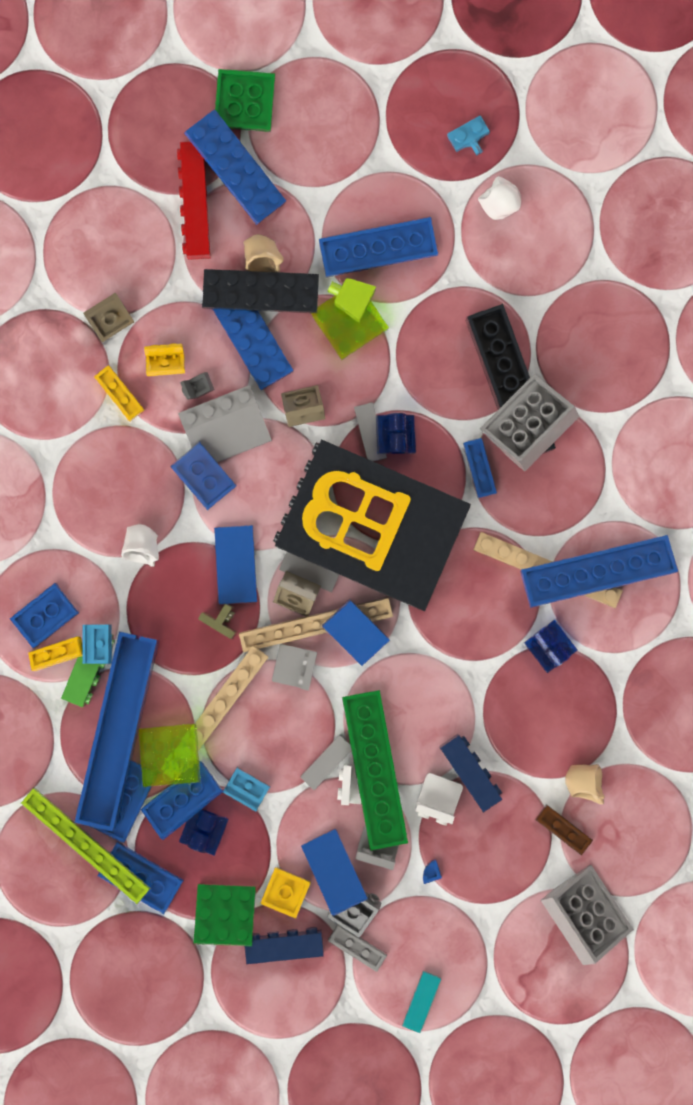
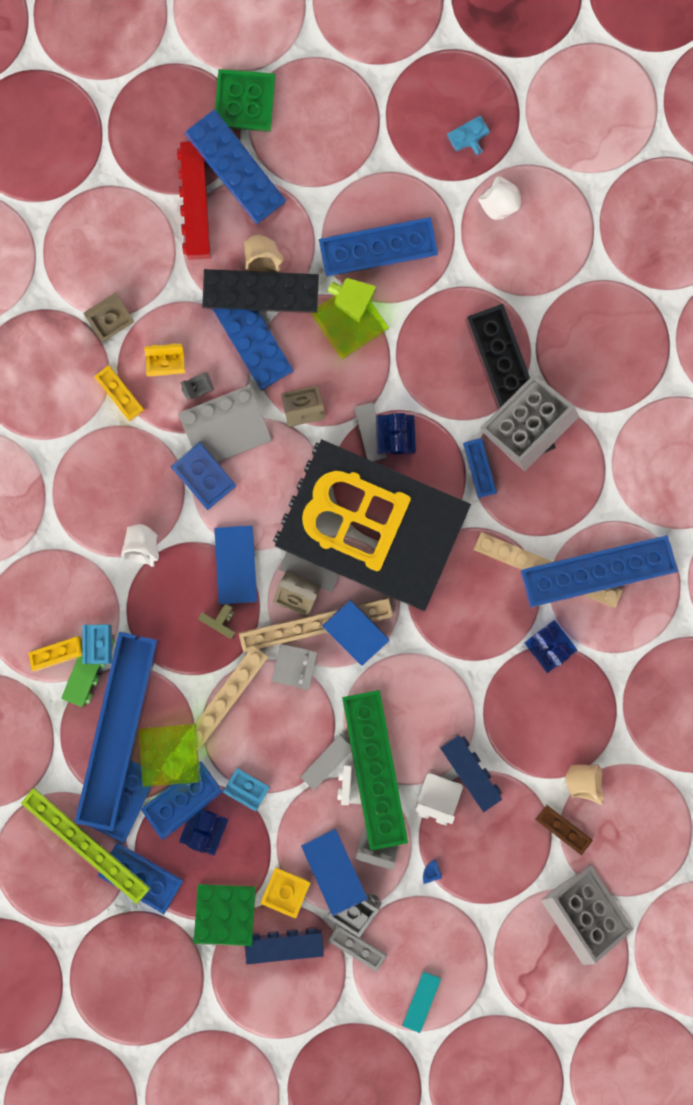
(44, 615): blue tile -> none

